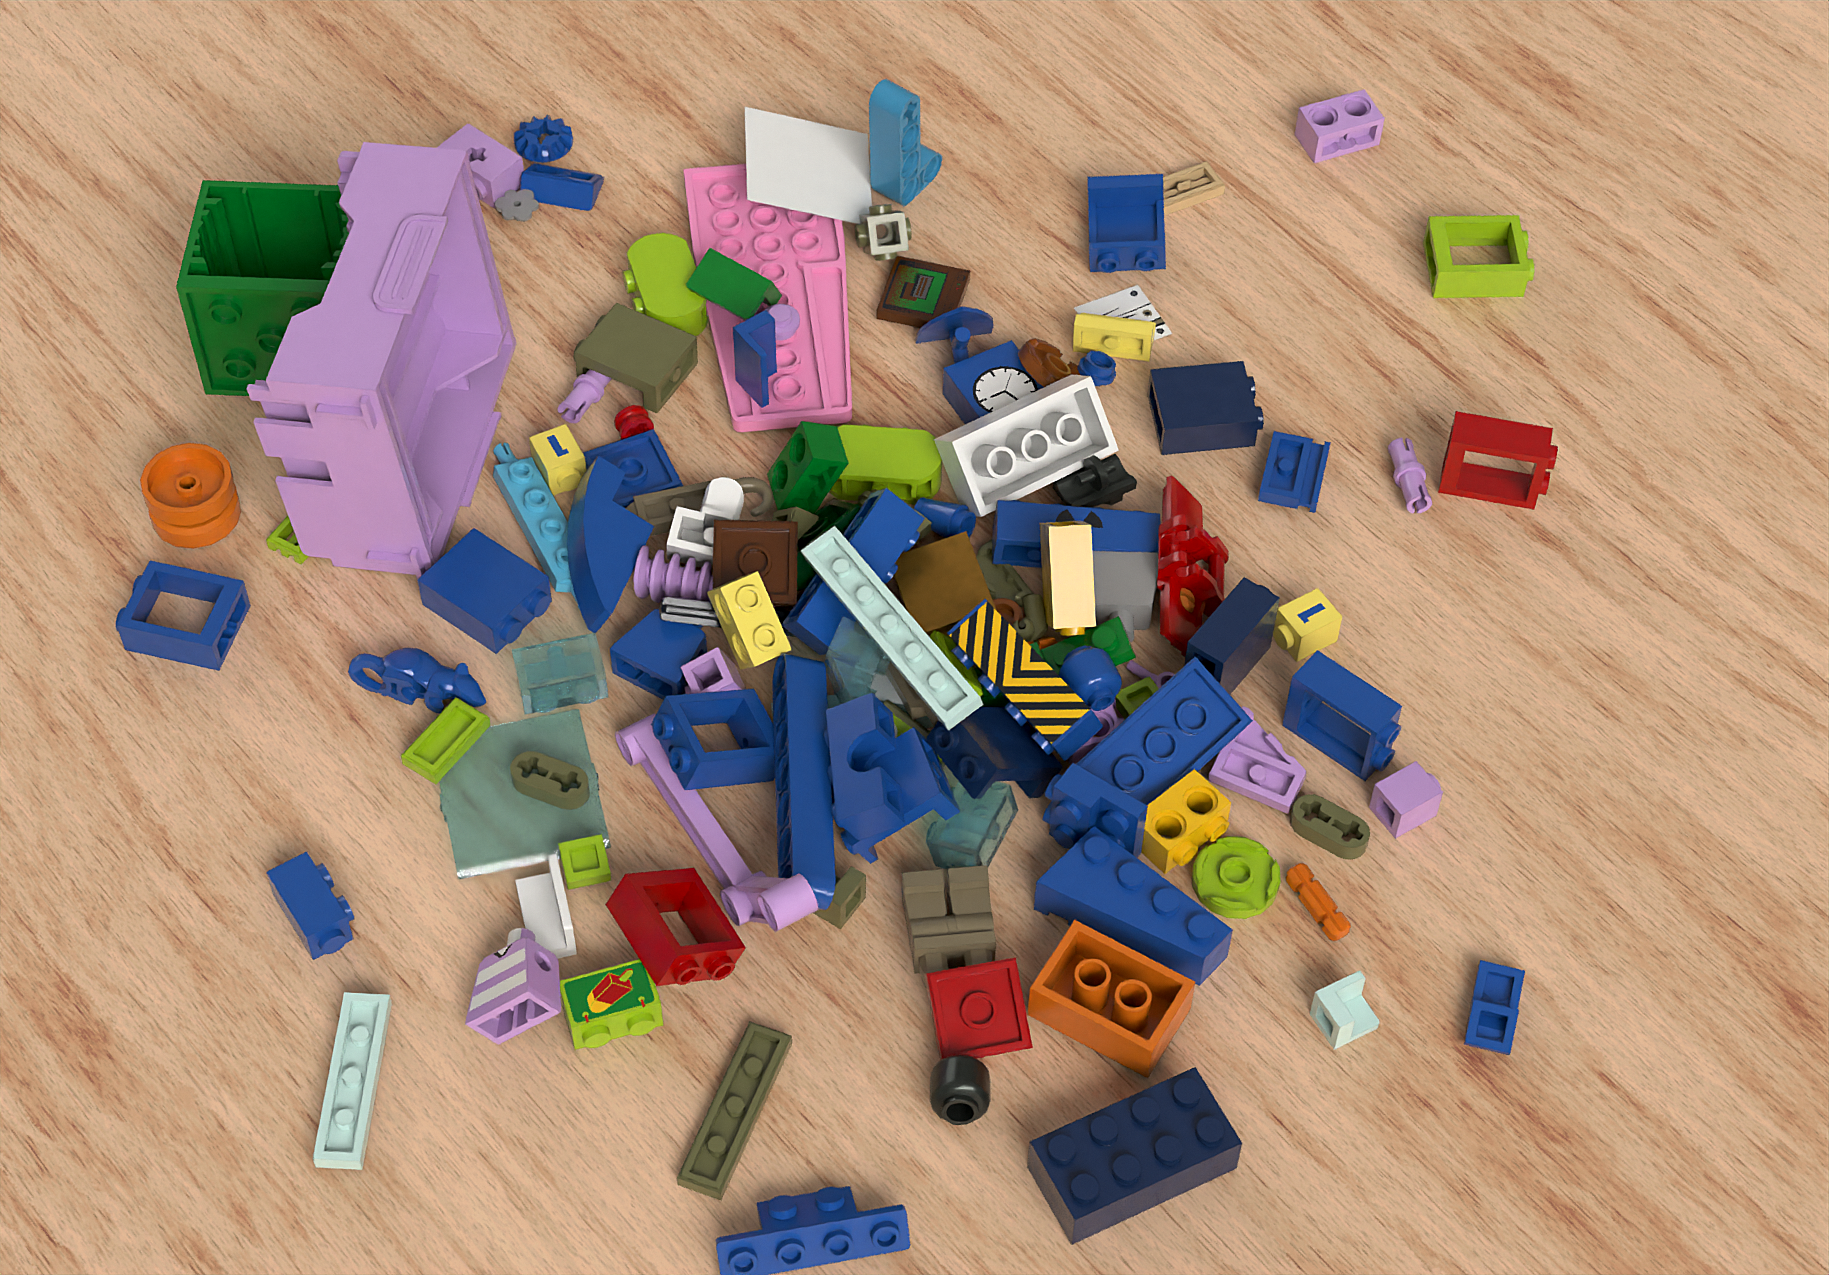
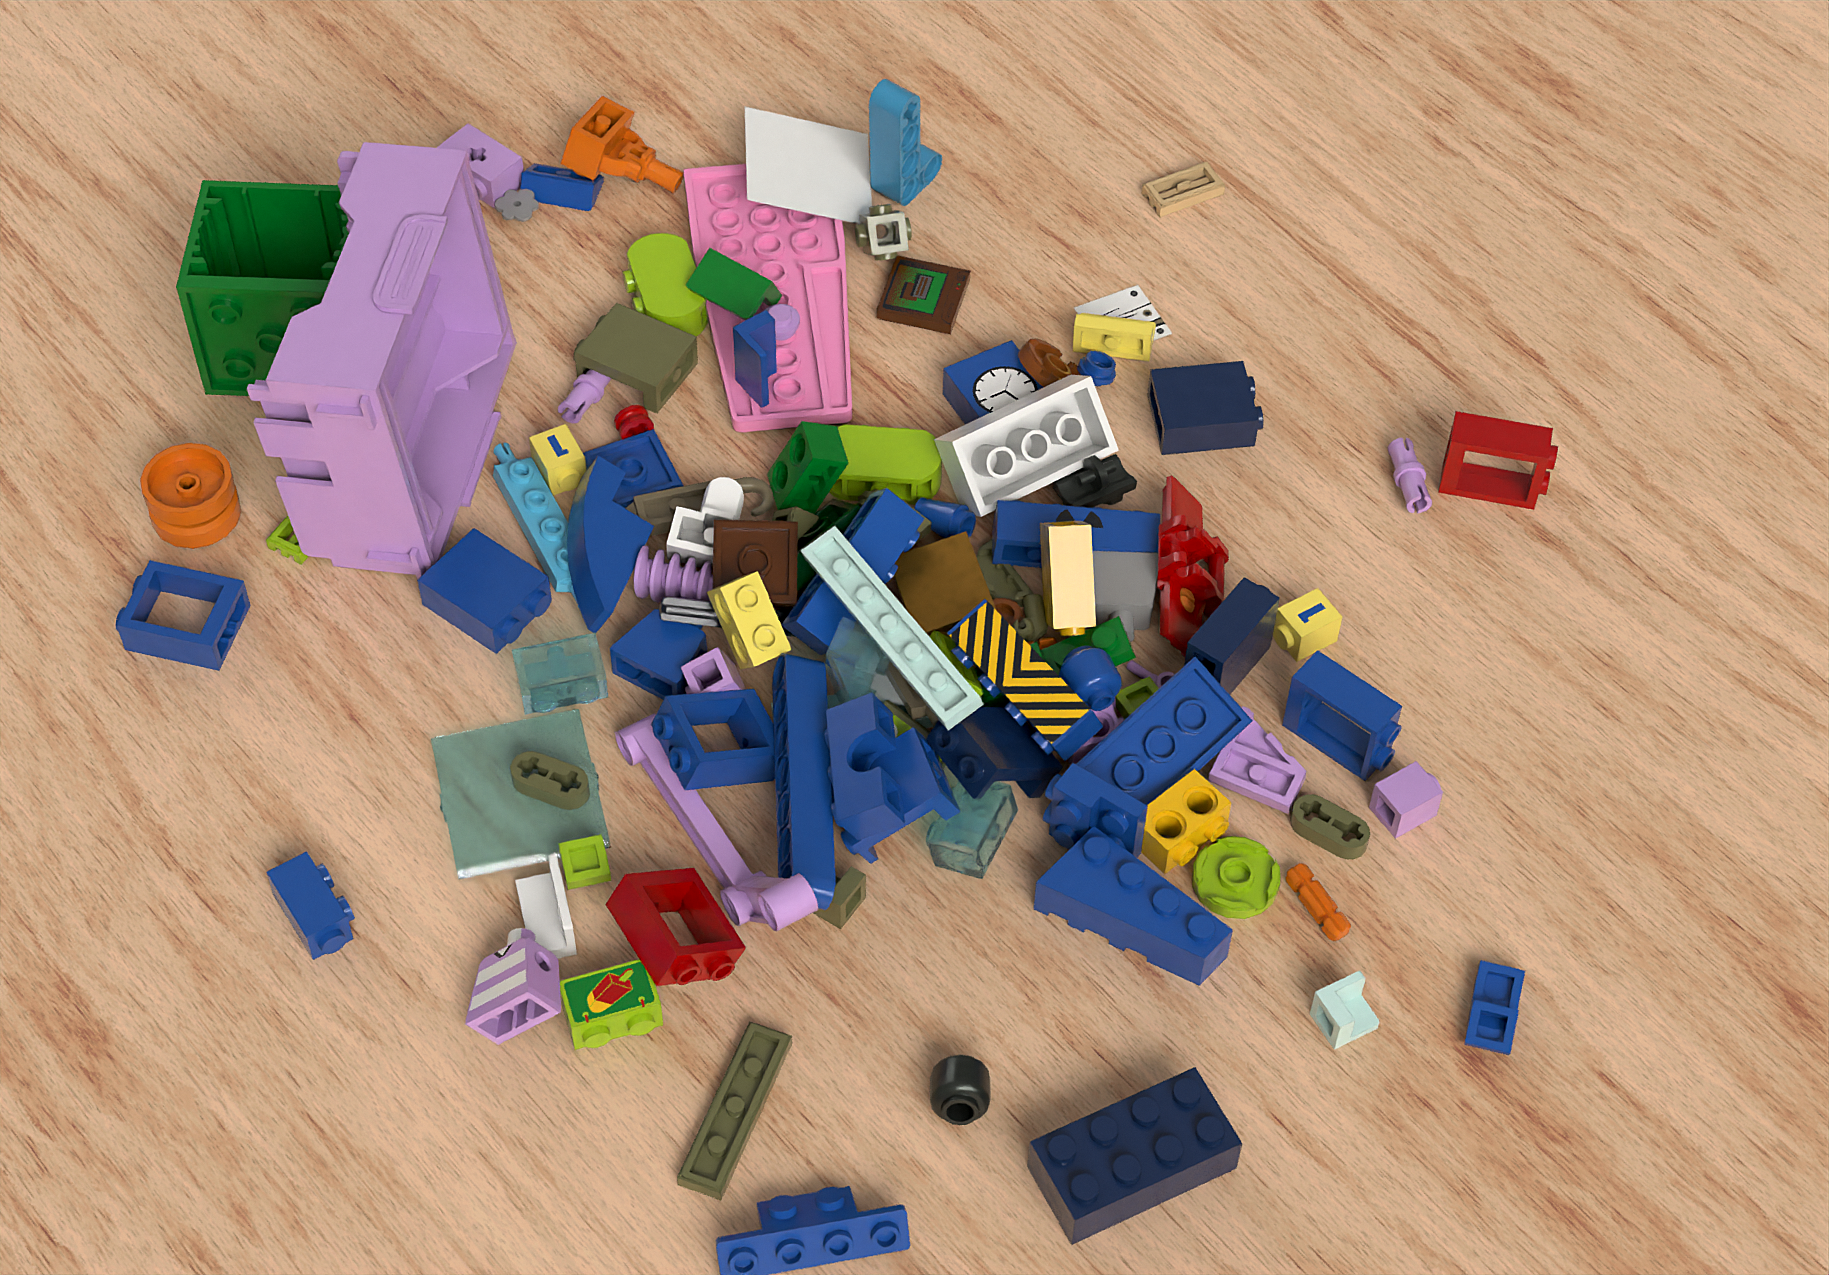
(352, 1081): light aqua plate -> none
(414, 675): blue animal -> none
(445, 740): lime tile -> none
(552, 148): blue gear -> none
(607, 145): none -> orange brick
(954, 940): dark tan hips -> none
(958, 327): blue shield -> none
(979, 1009): red tile -> none
(1111, 998): orange brick -> none
(1126, 223): blue panel -> none
(1293, 471): blue plate -> none
(1339, 126): lavender brick -> none
(1478, 279): lime window -> none

